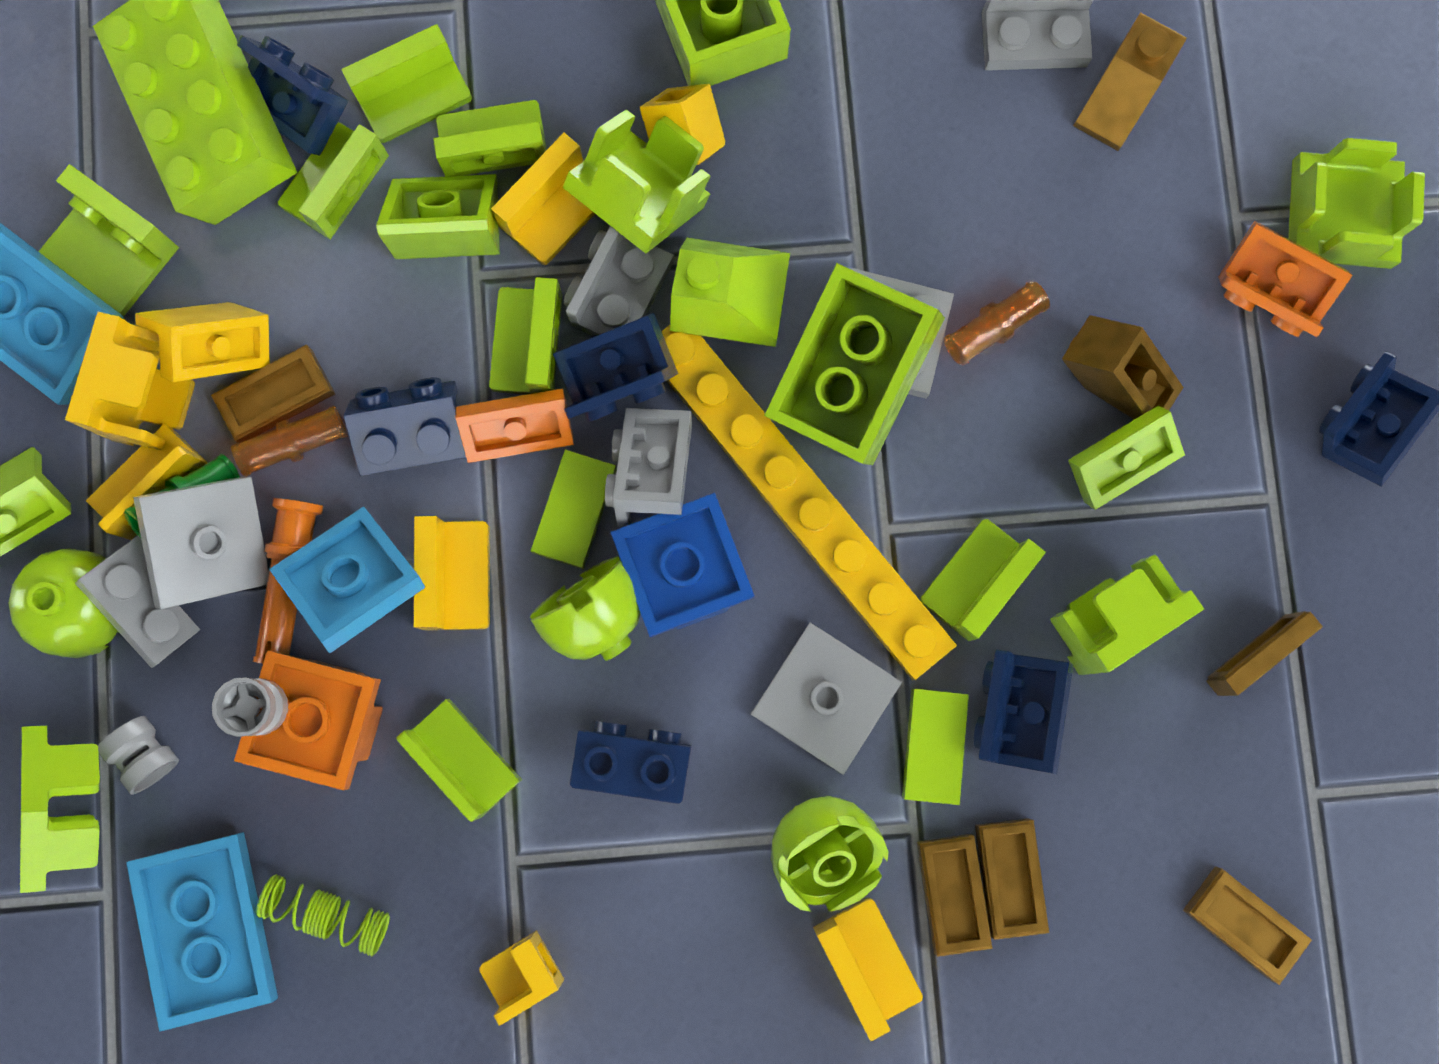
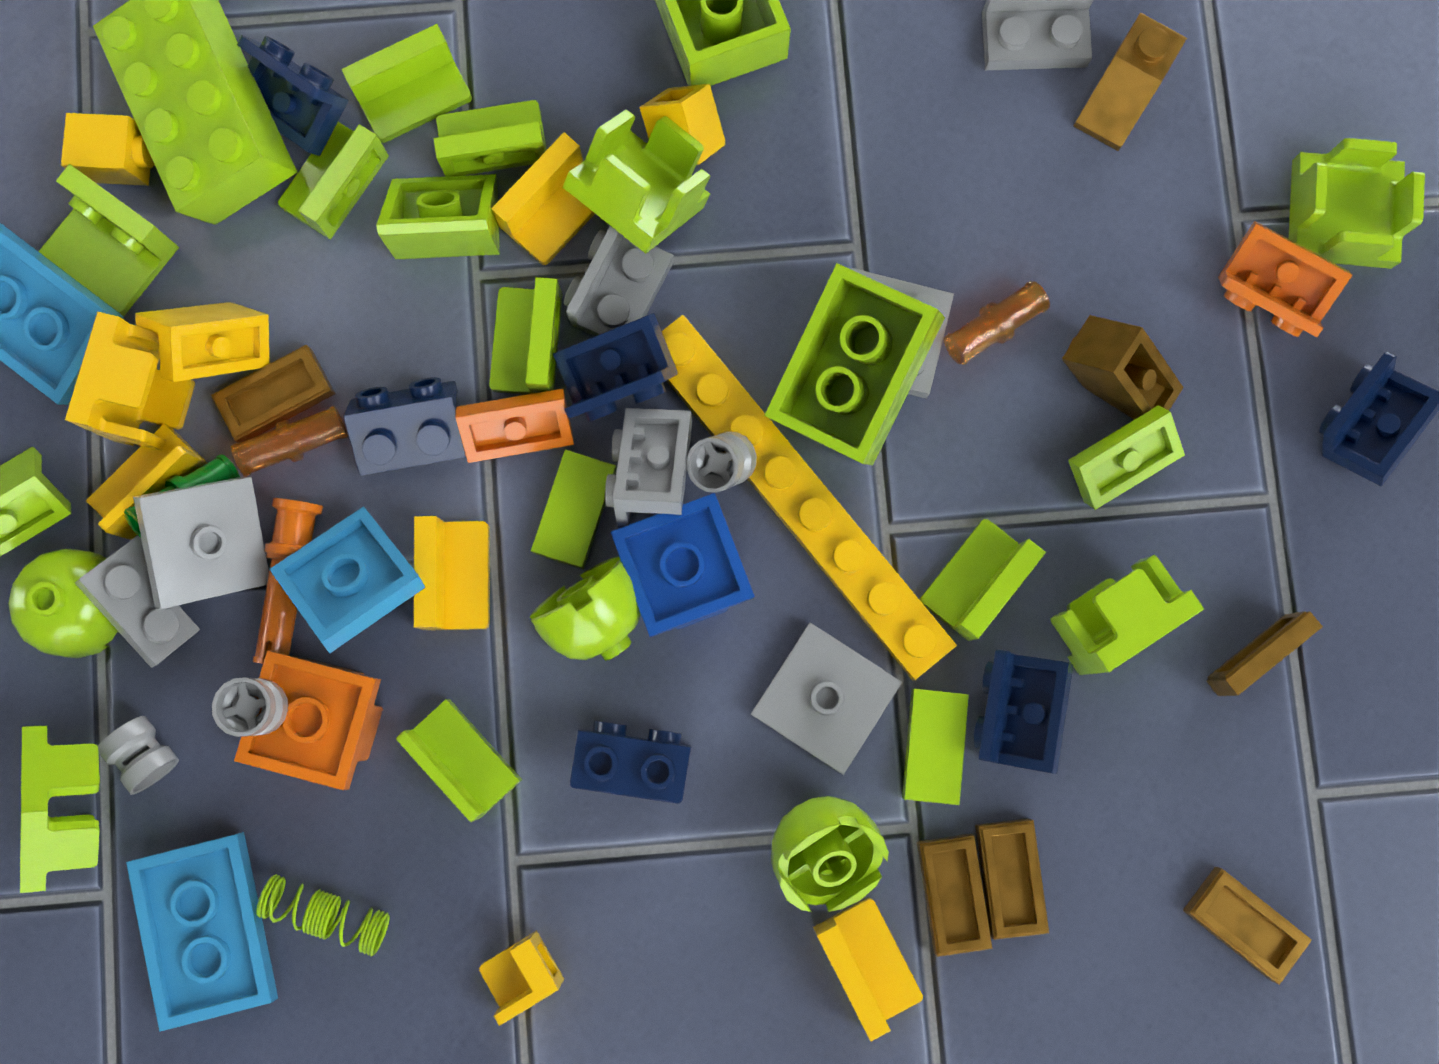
(106, 149): none -> yellow brick
(710, 465): none -> light grey wheel
(728, 291): lime slope -> none

